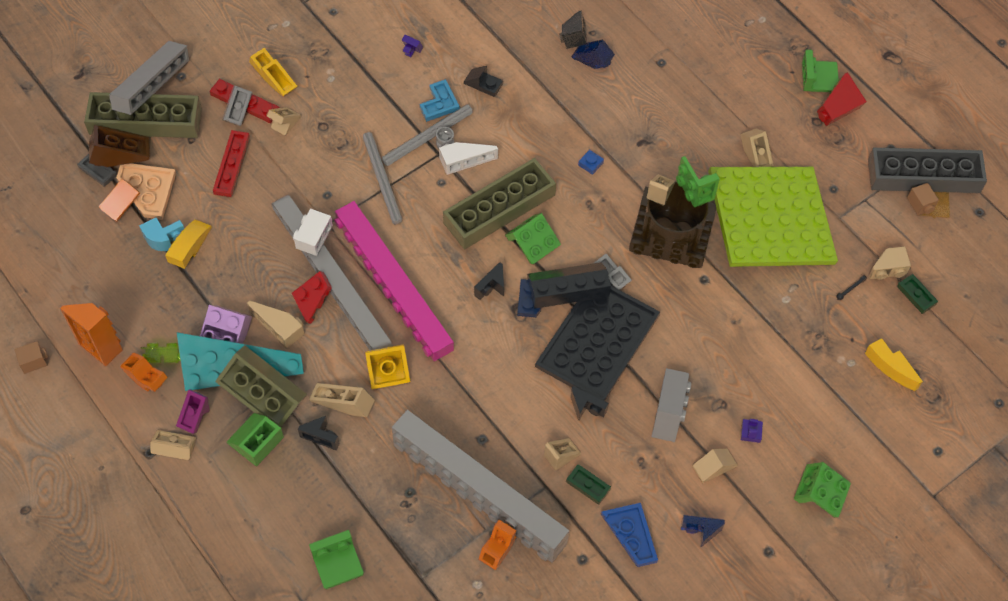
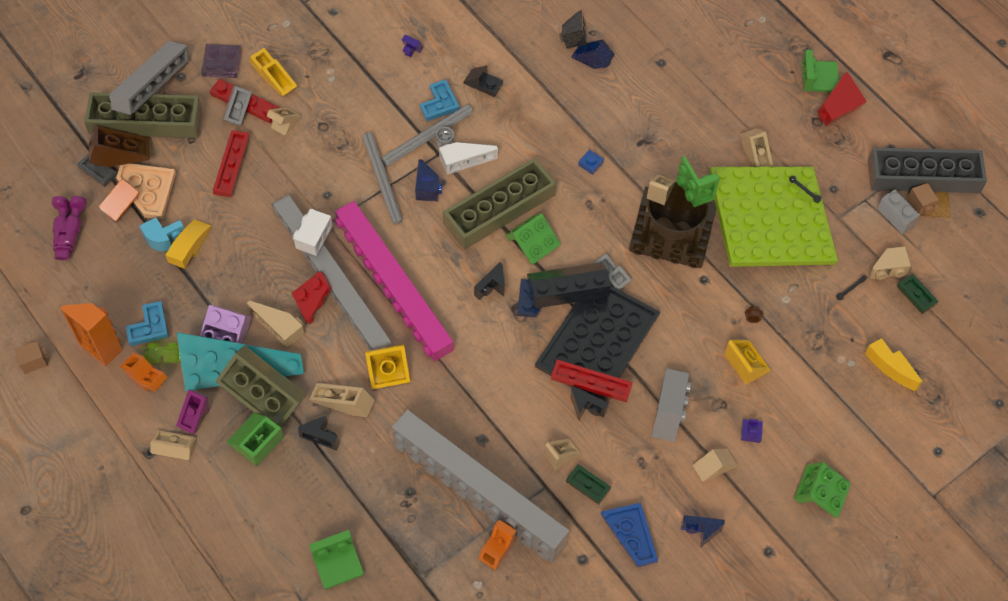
(66, 227): none -> magenta piece
(152, 329): none -> dark azure plate
(221, 61): none -> plate
(427, 183): none -> clear blue slope
(591, 381): none -> red plate
(746, 360): none -> yellow slope
(753, 314): none -> reddish brown plate
(816, 198): none -> black hinge
(898, 211): none -> light grey brick

